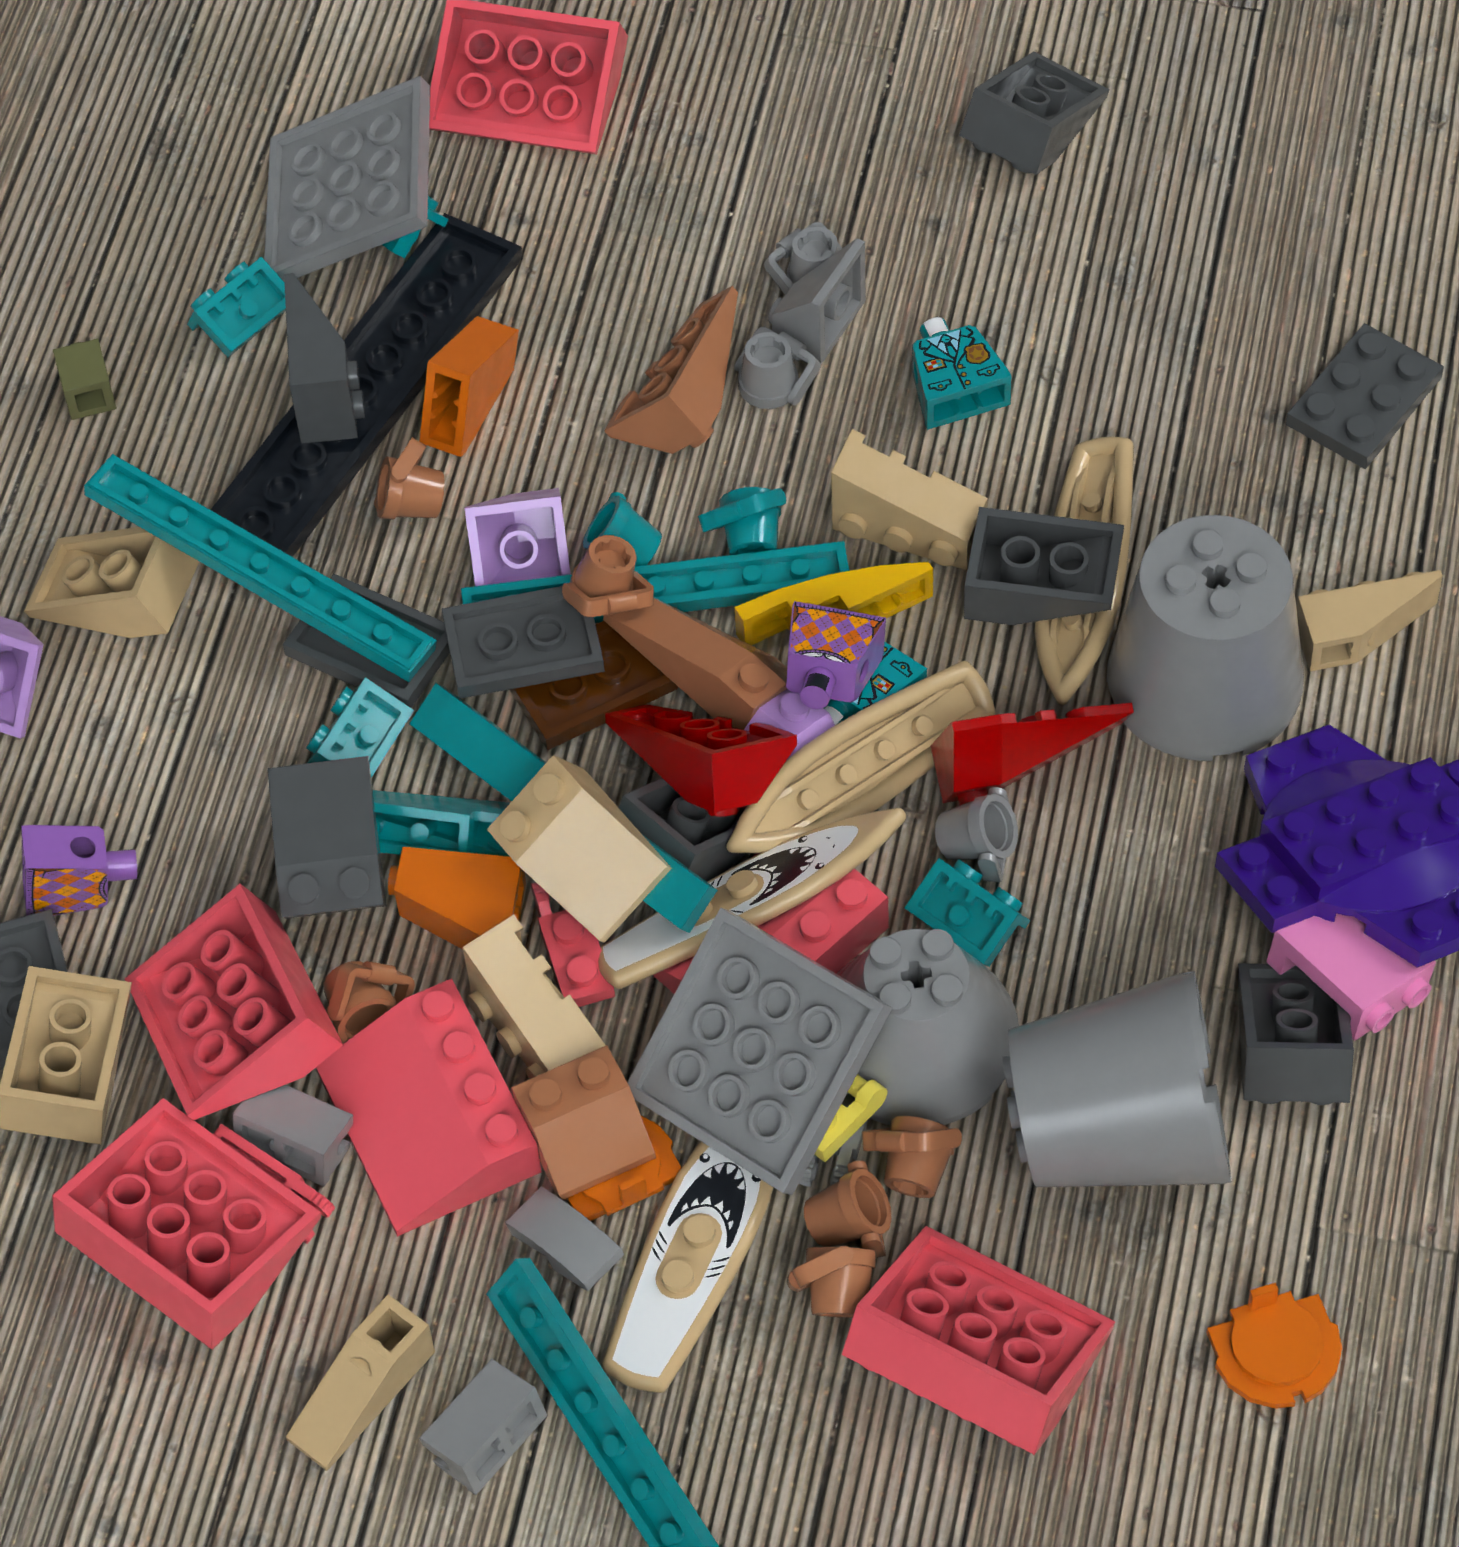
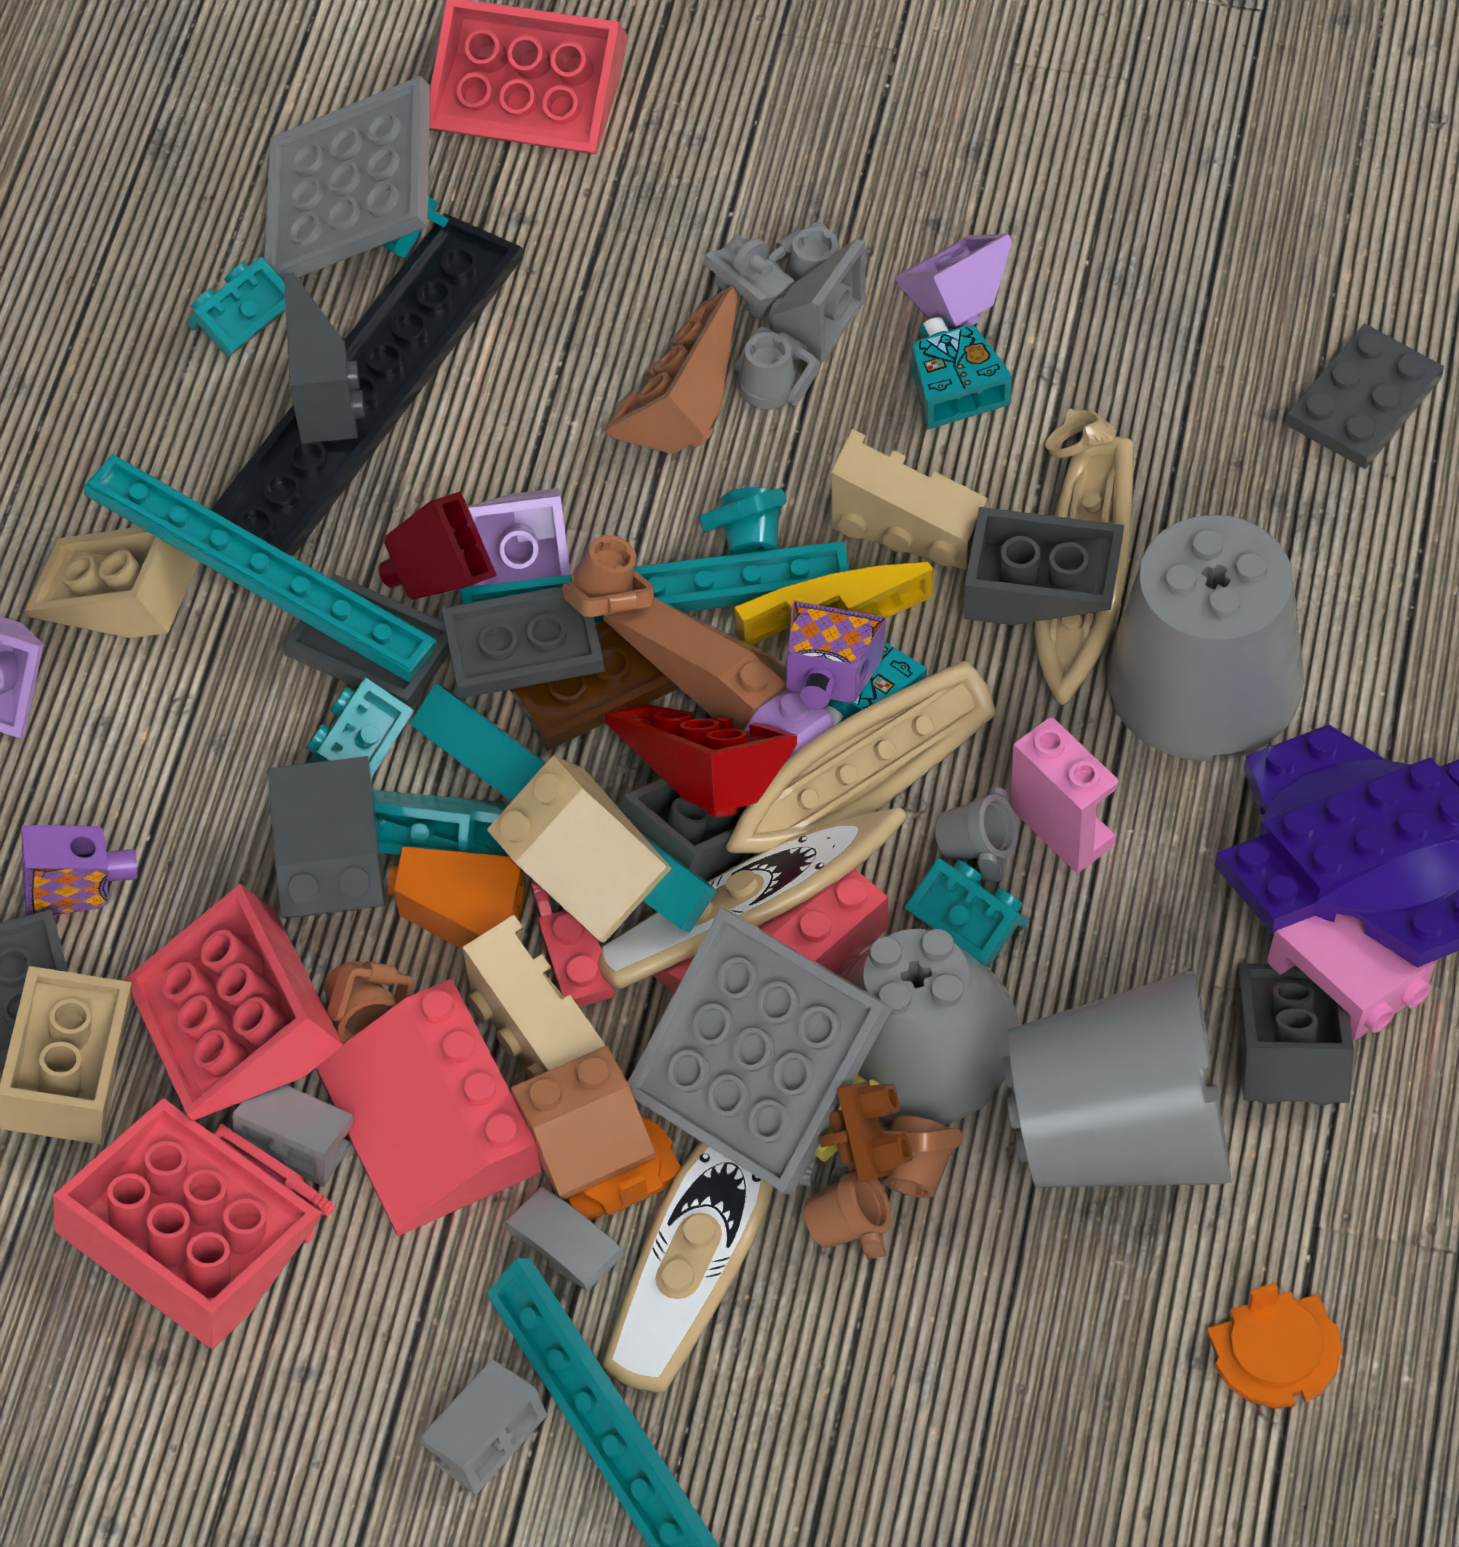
(84, 379): olive brick -> none
(362, 1381): tan slope -> none
(408, 488): nougat piece -> none
(436, 550): none -> dark red torso
(465, 384): orange slope -> none
(621, 520): teal piece -> none
(750, 273): none -> light grey hips
(835, 1277): nougat piece -> none
(859, 1131): none -> dark orange hips
(958, 279): none -> lavender slope
(977, 1338): coral slope -> none
(1000, 751): red wedge -> none
(1031, 112): dark grey slope -> none
(1059, 791): none -> bright pink panel
(1094, 428): none -> tan piece
(1355, 620): tan slope -> none

